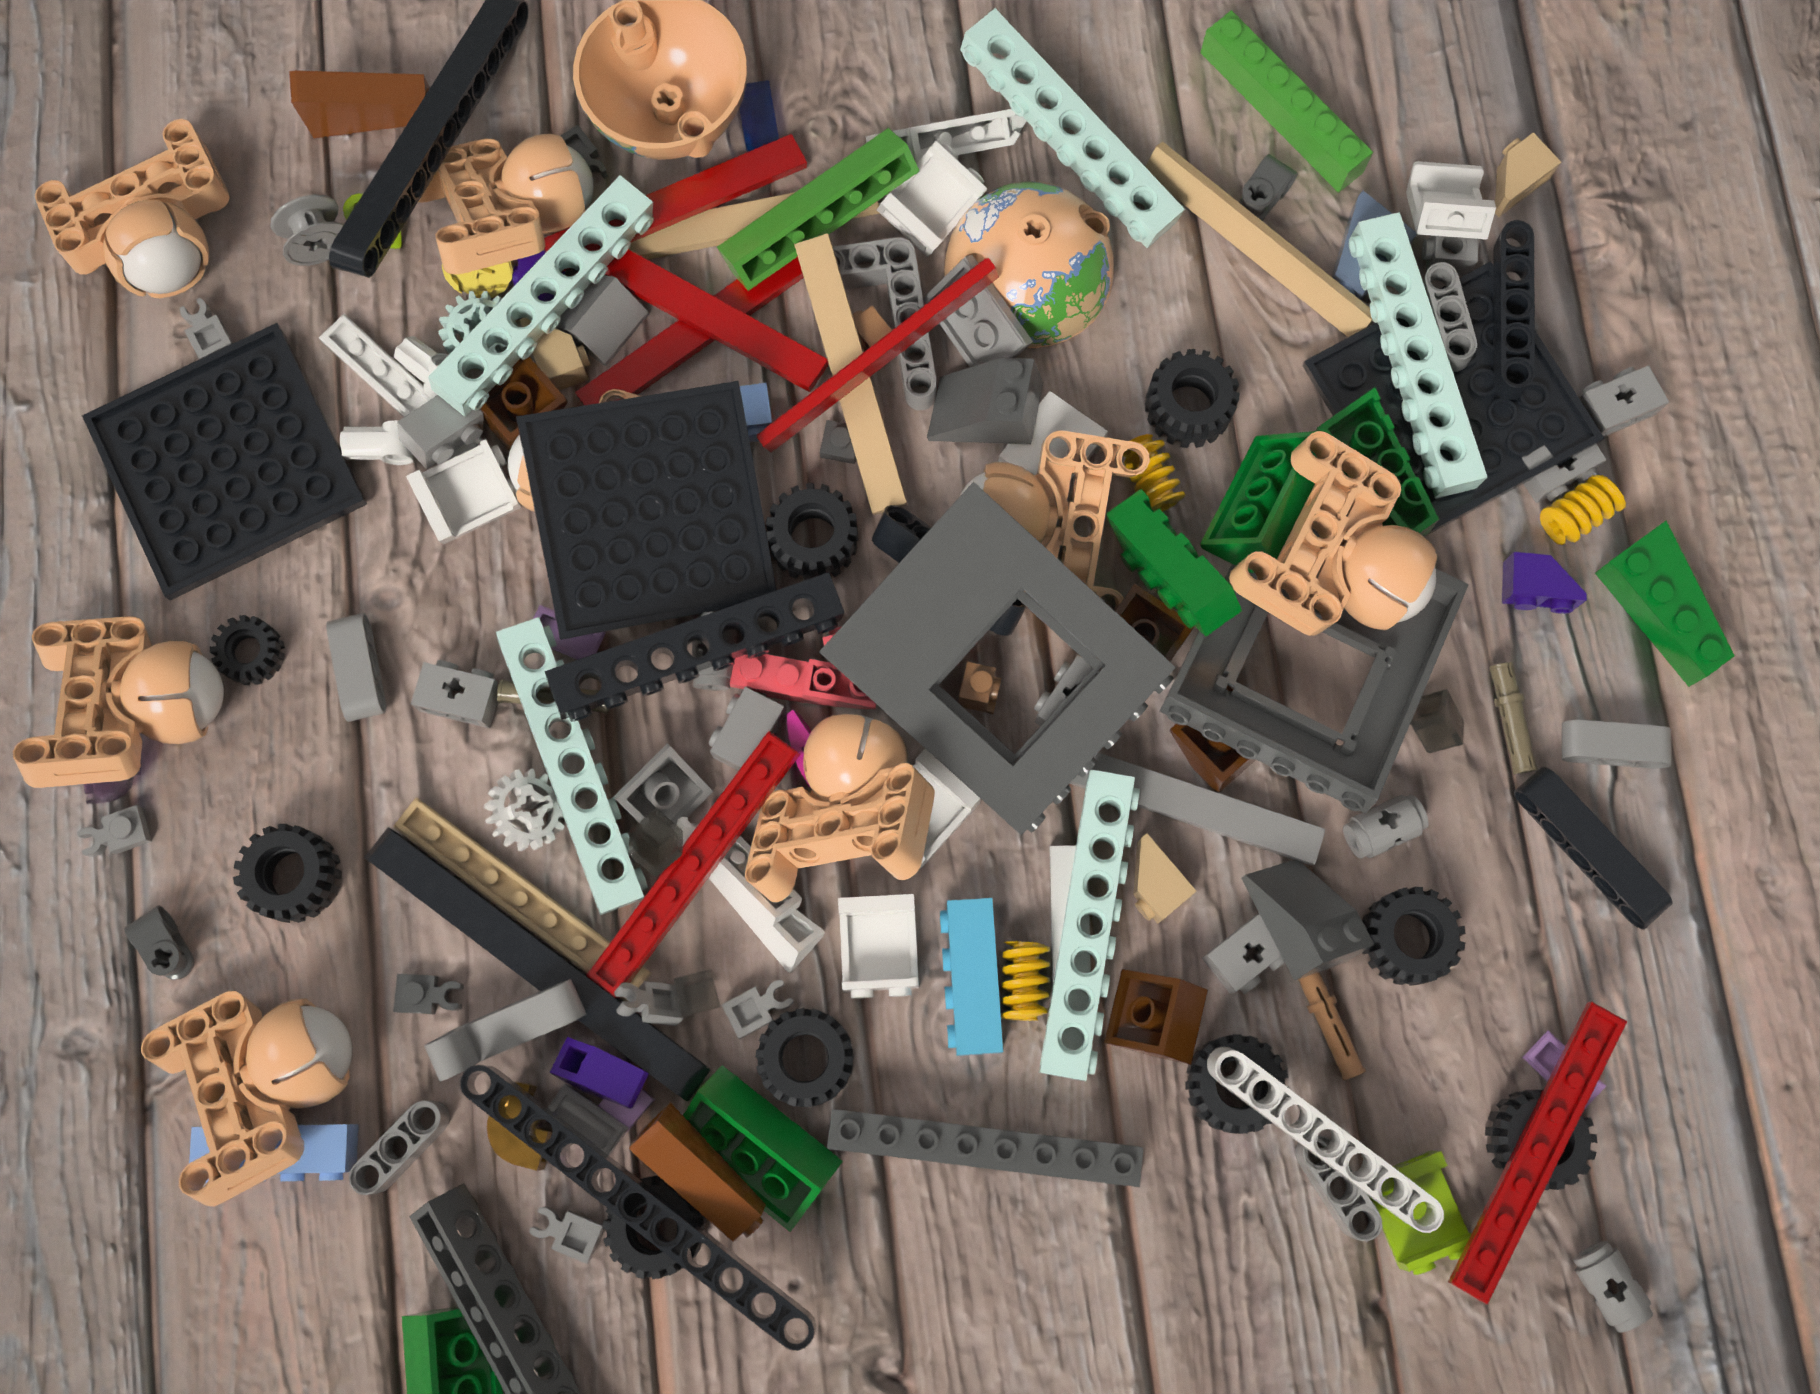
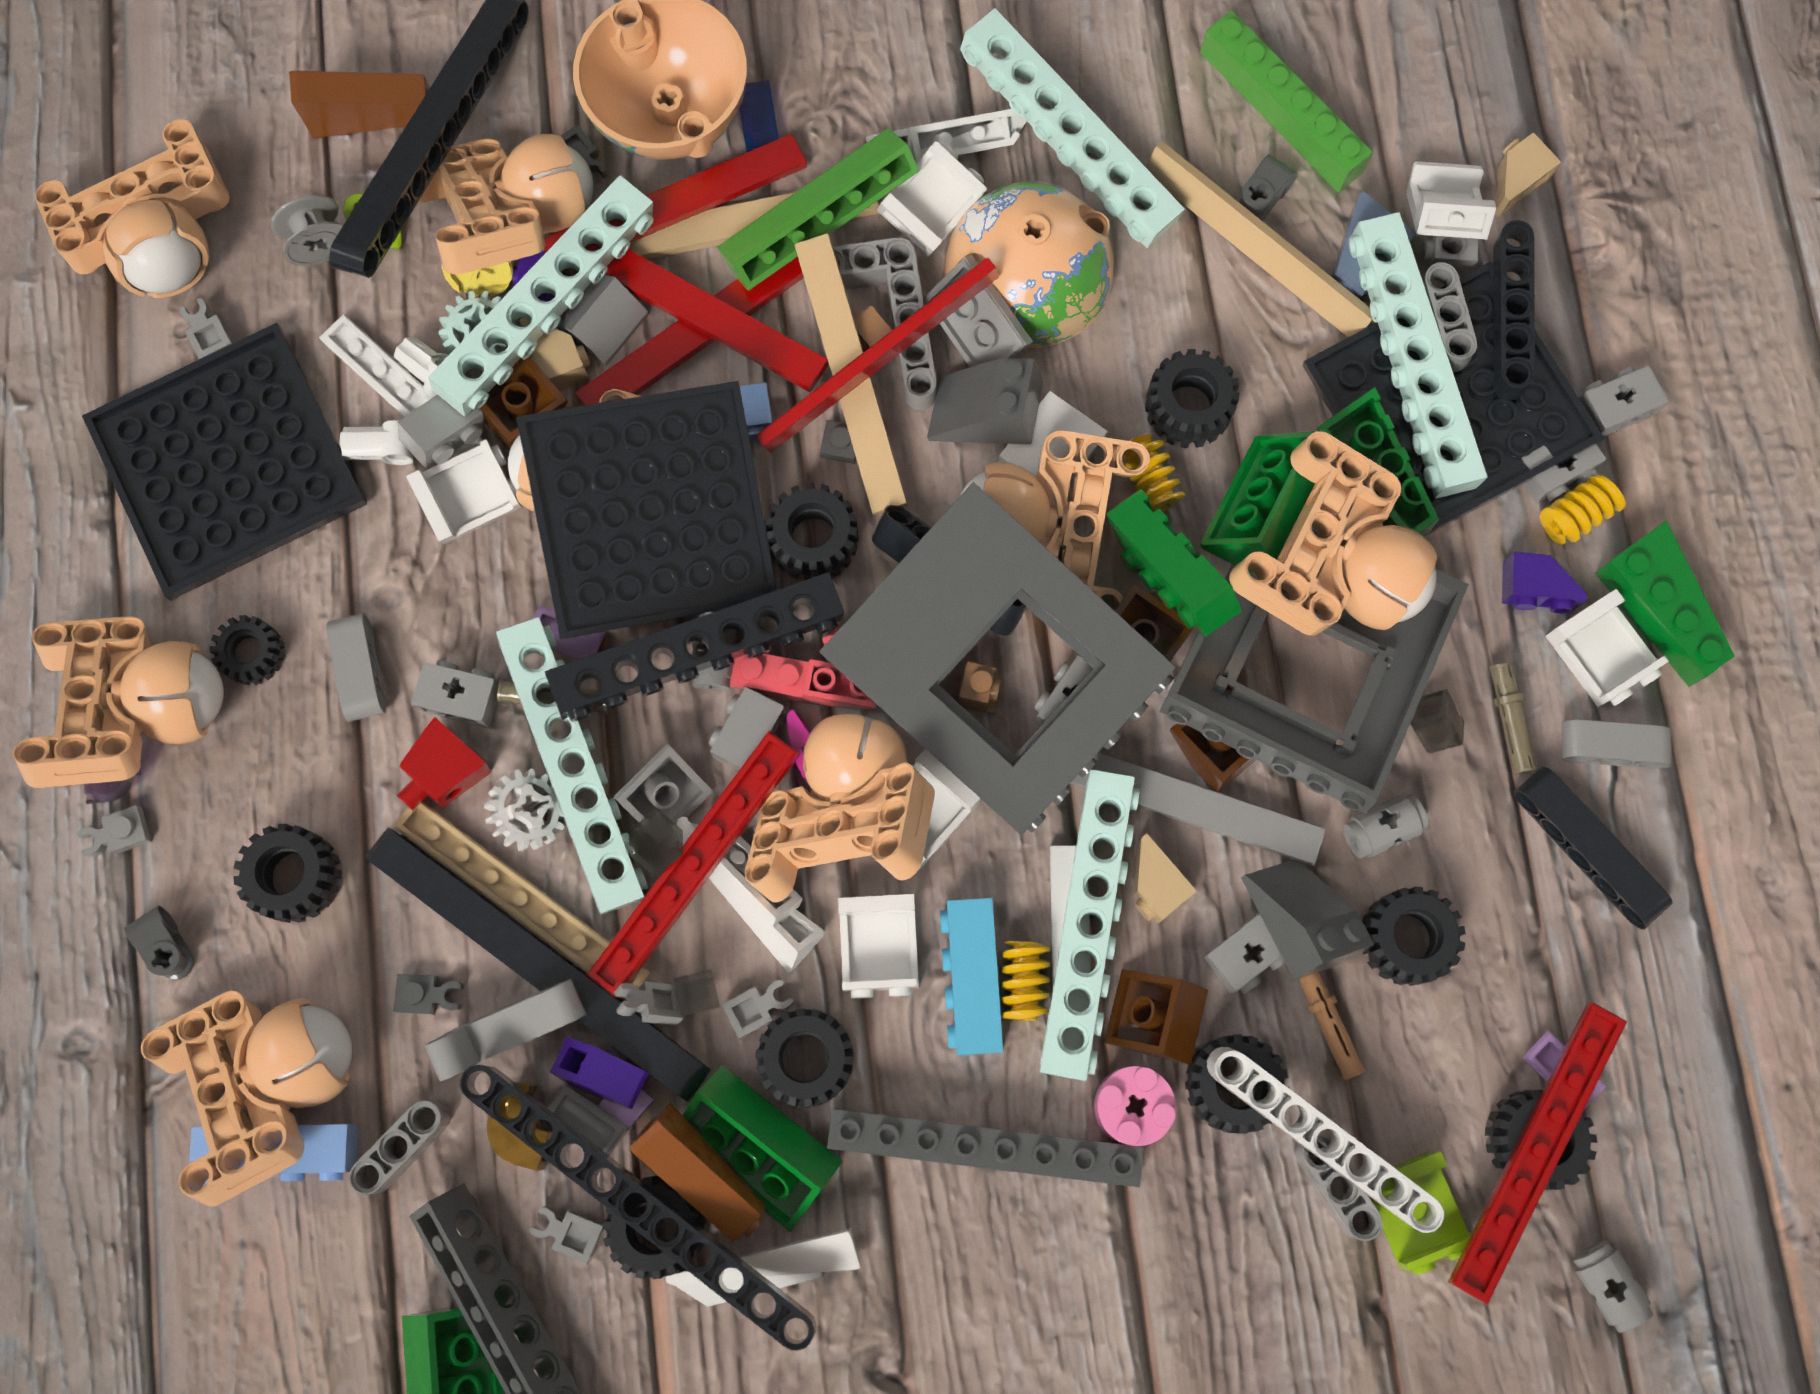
(439, 767): none -> red torso
(781, 1265): none -> white wedge
(1155, 1114): none -> bright pink brick
(1605, 651): none -> white panel

